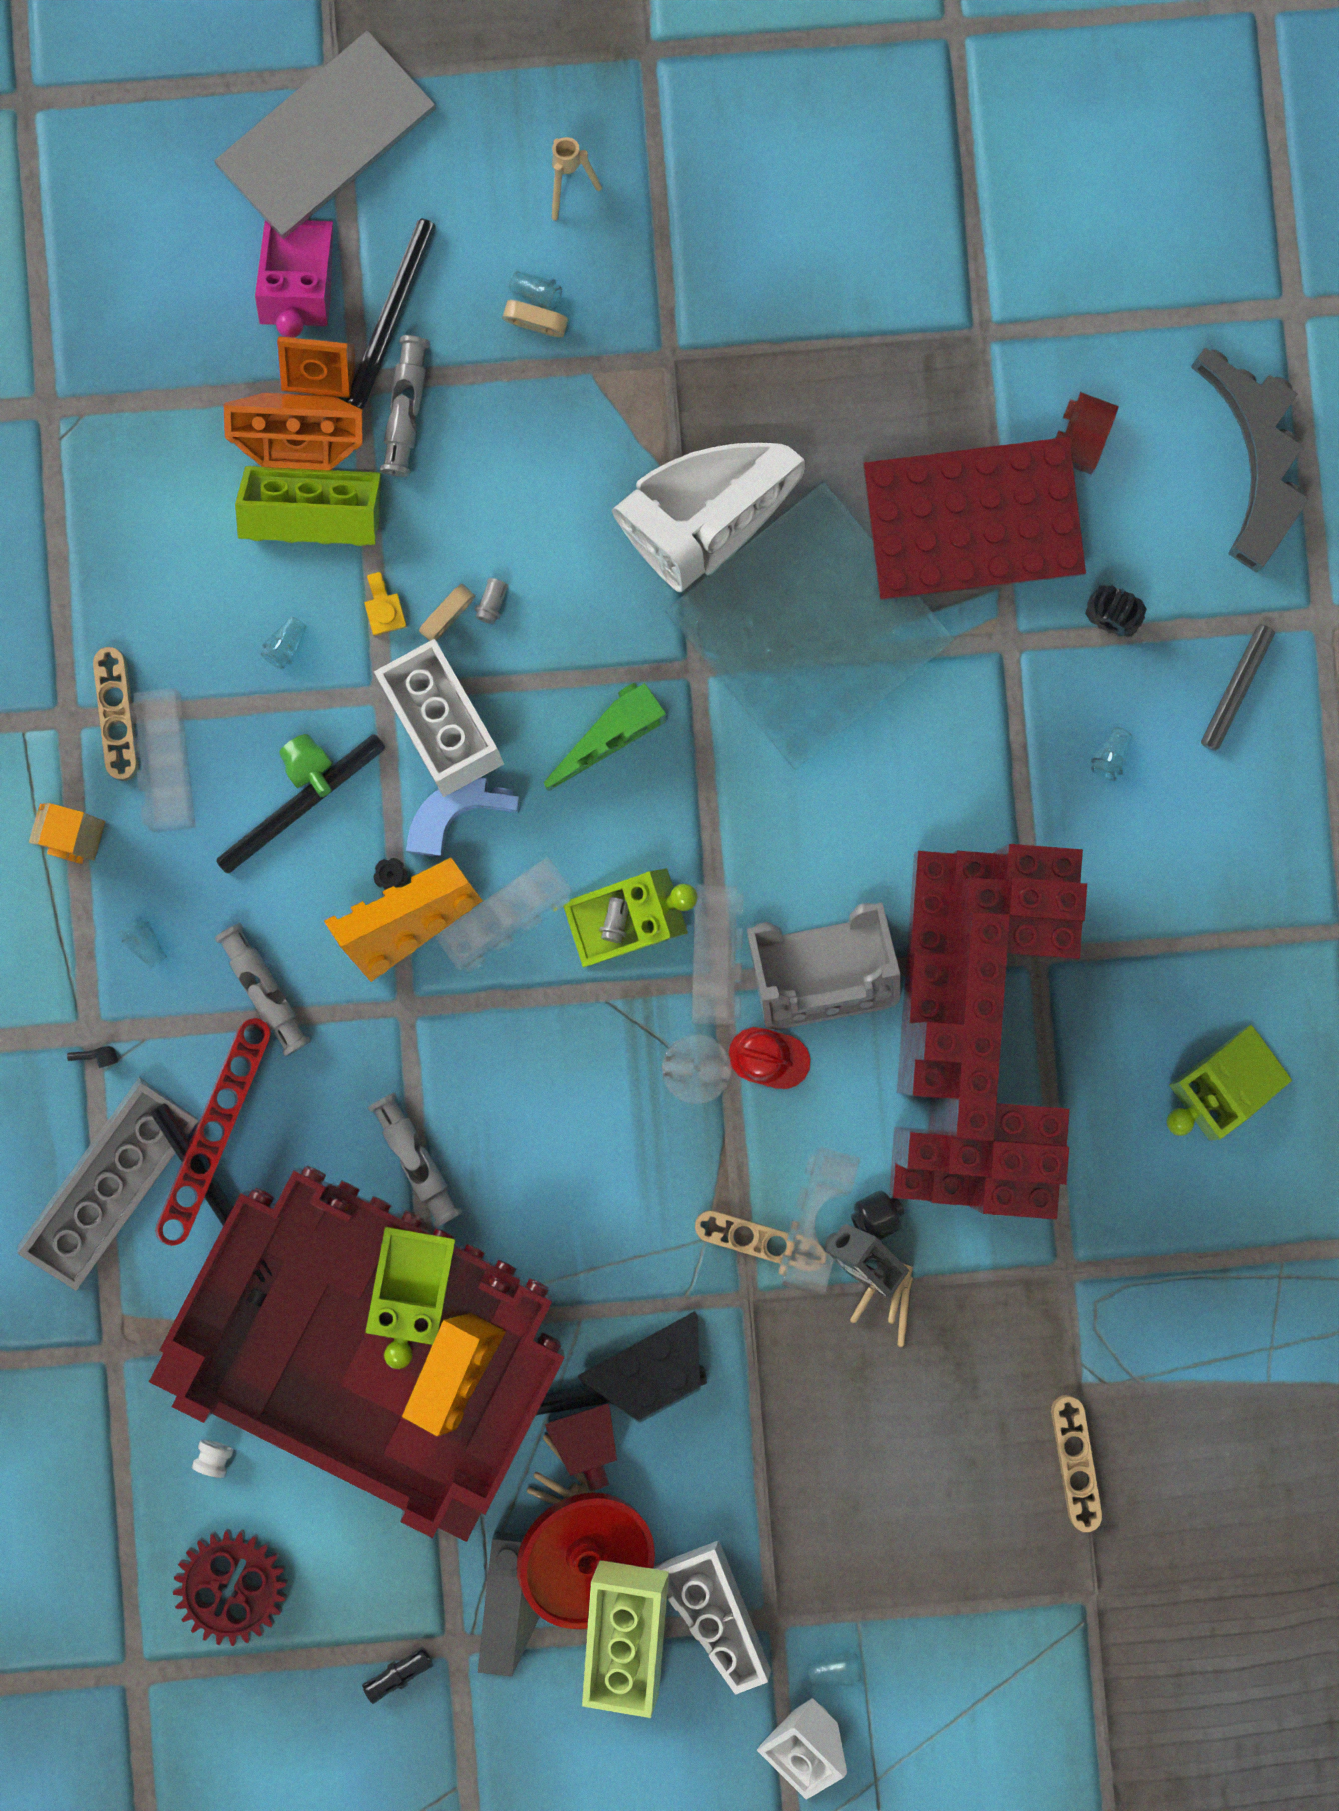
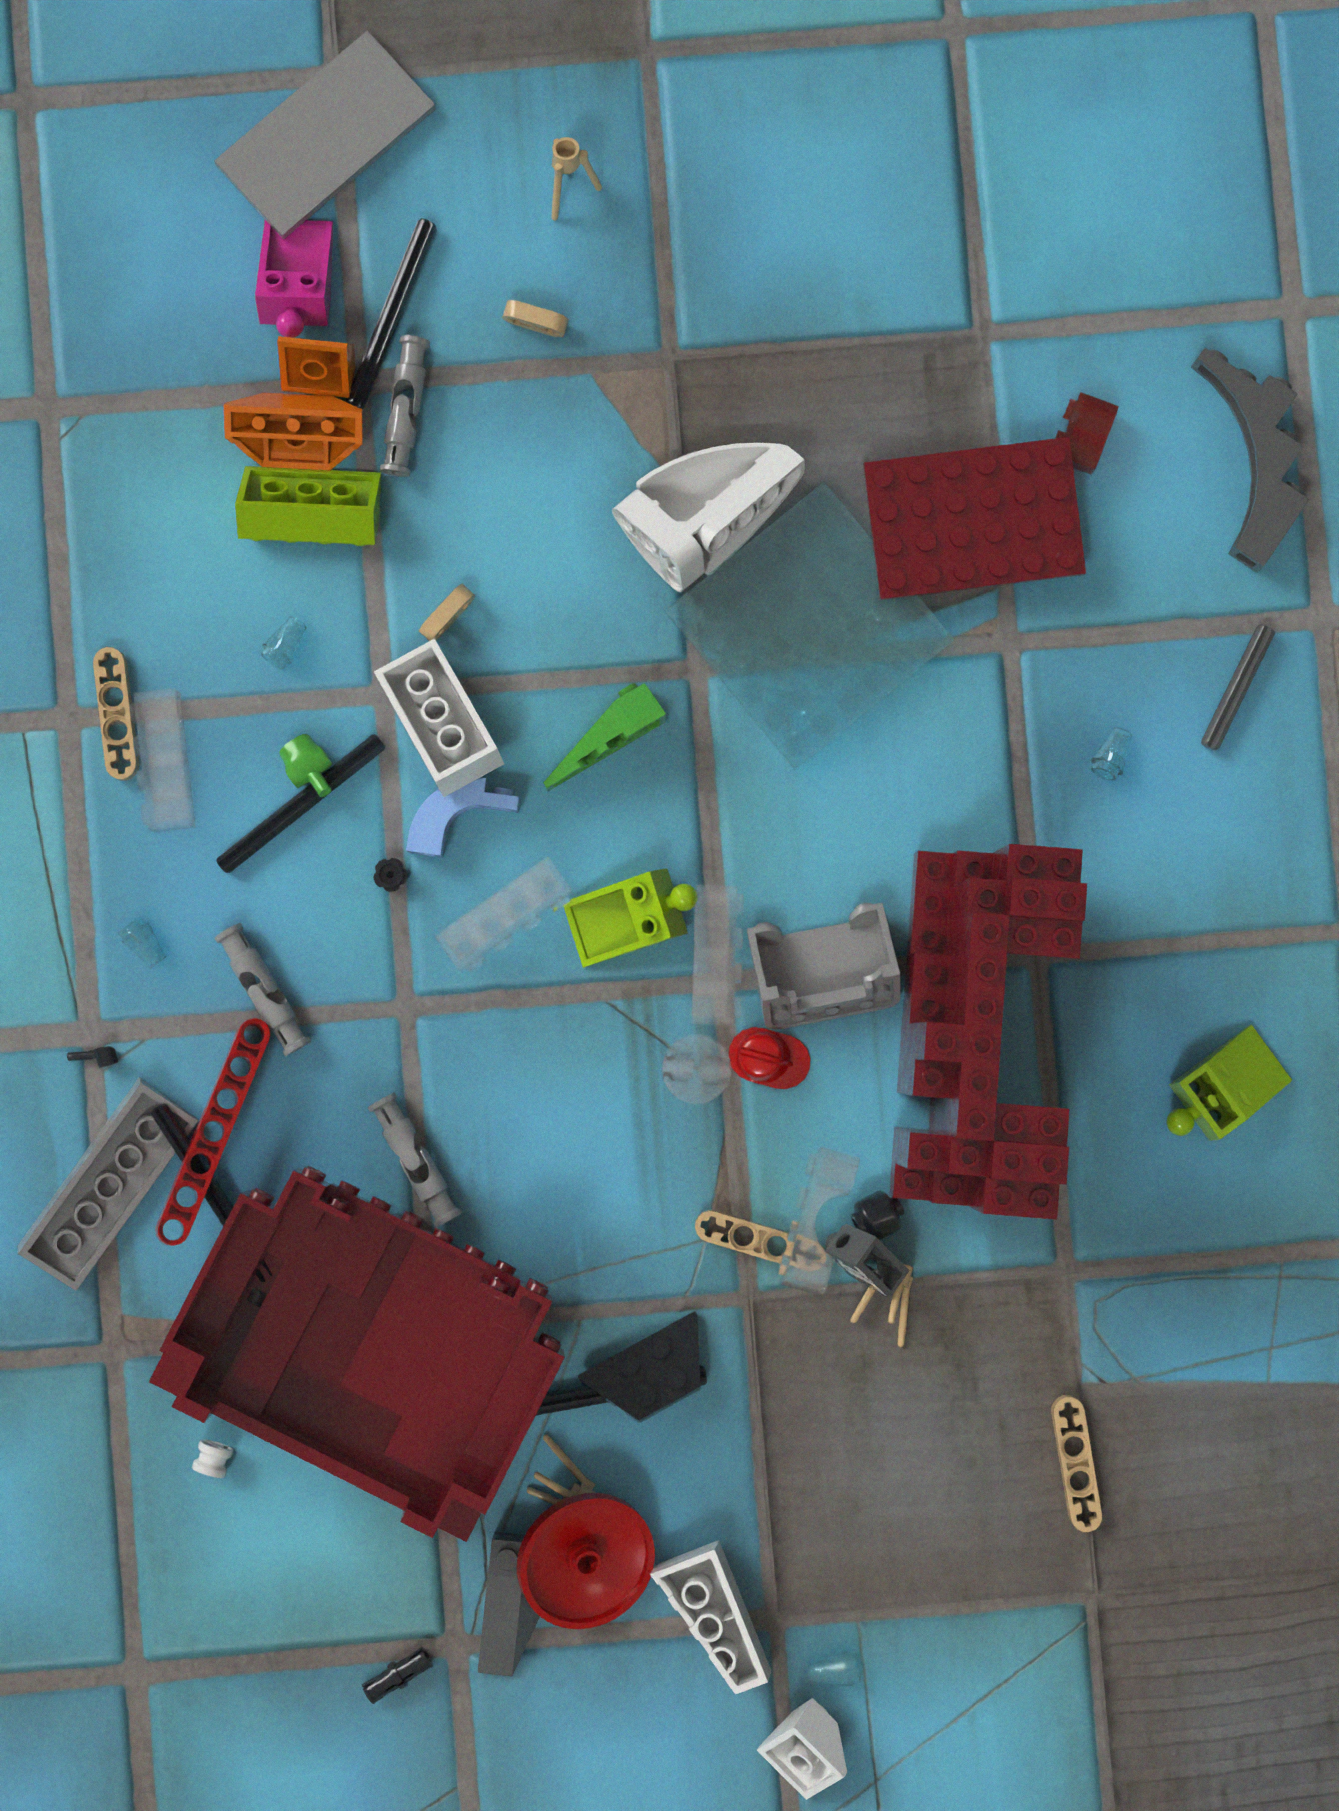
(67, 832): light orange wedge -> none
(203, 1573): dark red gear -> none
(384, 610): yellow plate -> none
(404, 919): light orange wedge -> none
(409, 1286): lime slope -> none
(452, 1372): light orange wedge -> none
(491, 601): light grey pin -> none
(536, 290): clear light blue cone -> none
(586, 1444): dark red torso -> none
(615, 921): light grey pin -> none
(625, 1638): yellowish green brick -> none
(1116, 611): black gear -> none

